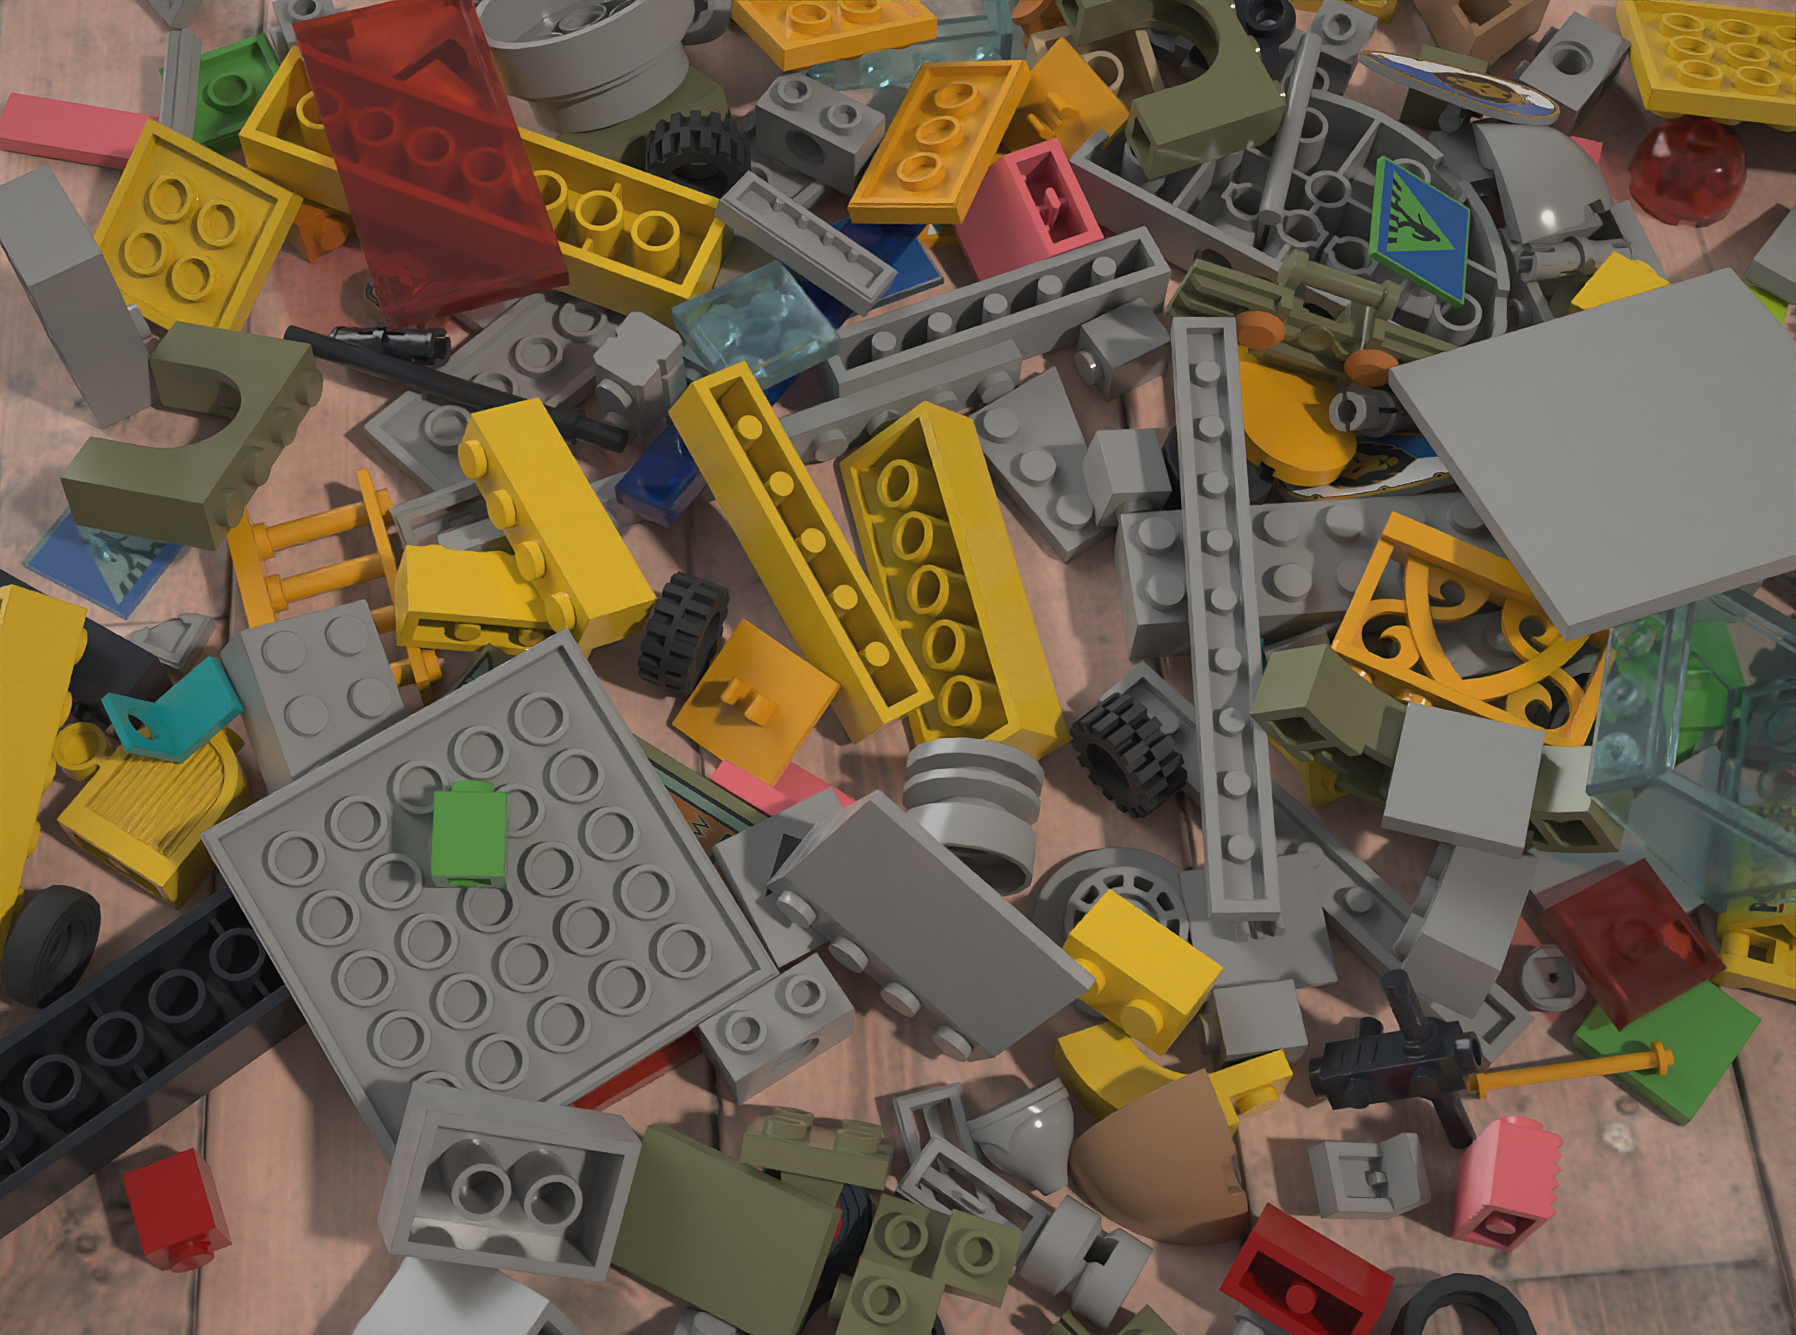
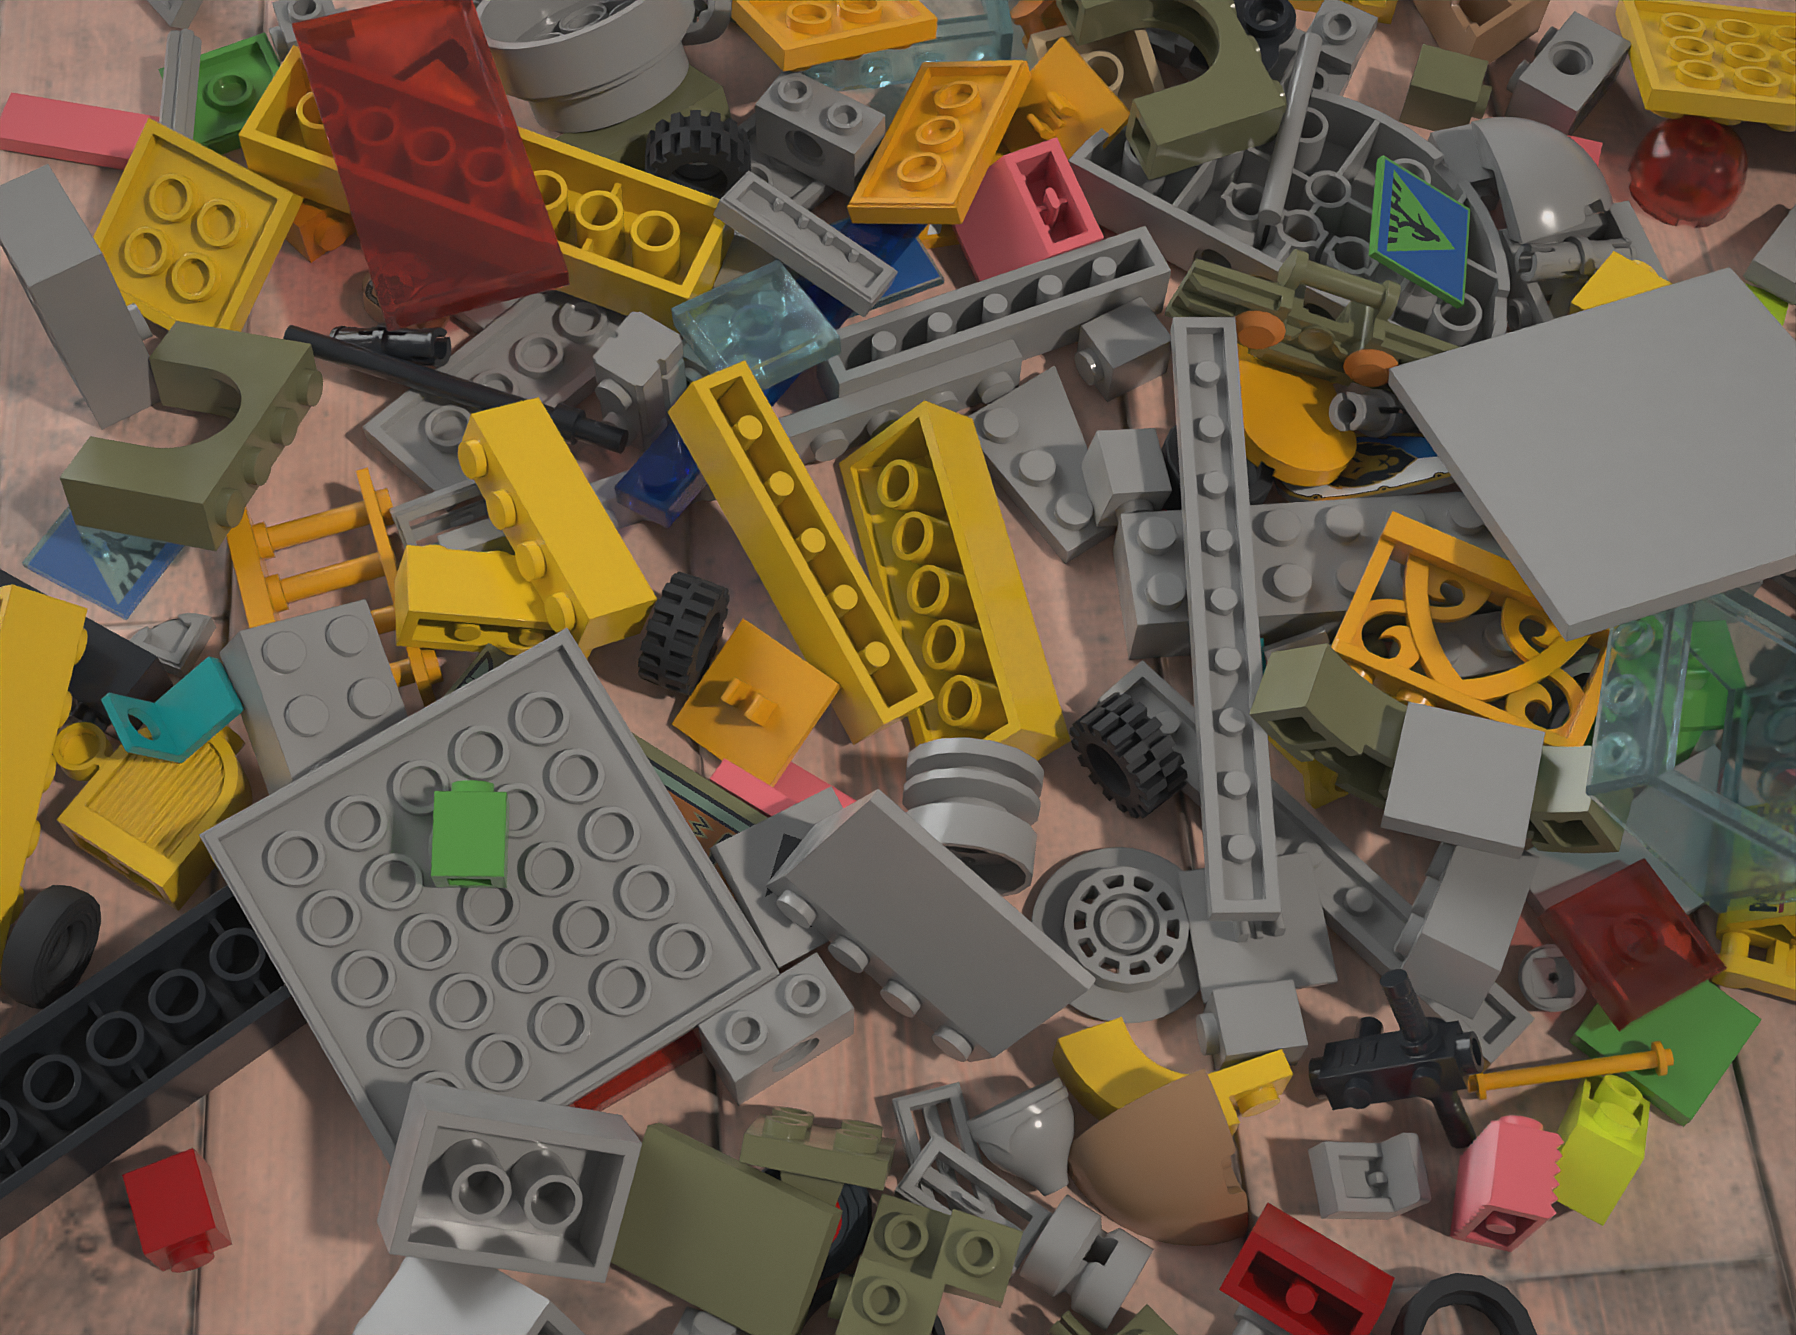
(1143, 971): yellow brick -> none
(1464, 90): shield -> none
(1601, 1146): none -> neon yellow slope

